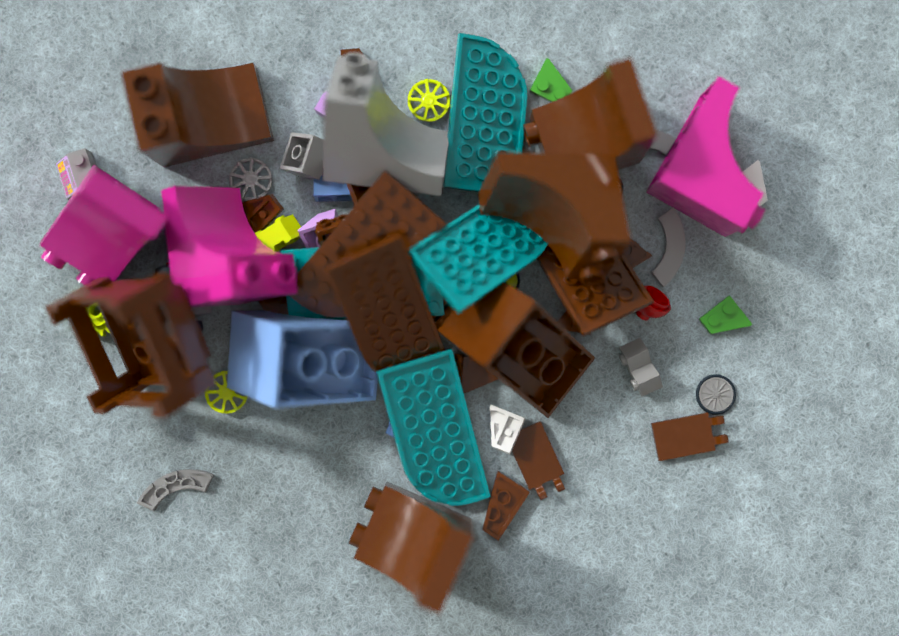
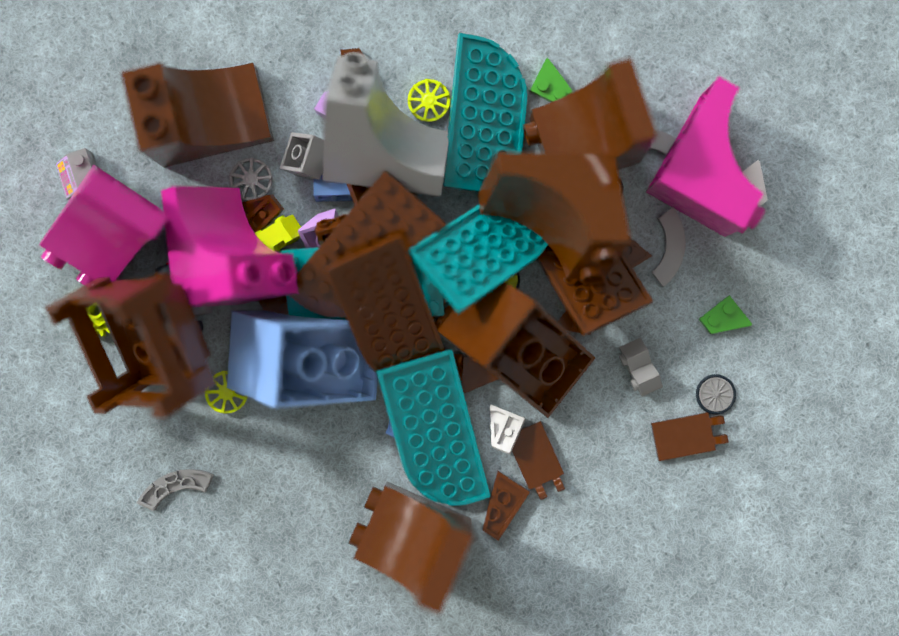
(659, 307): red piece -> none

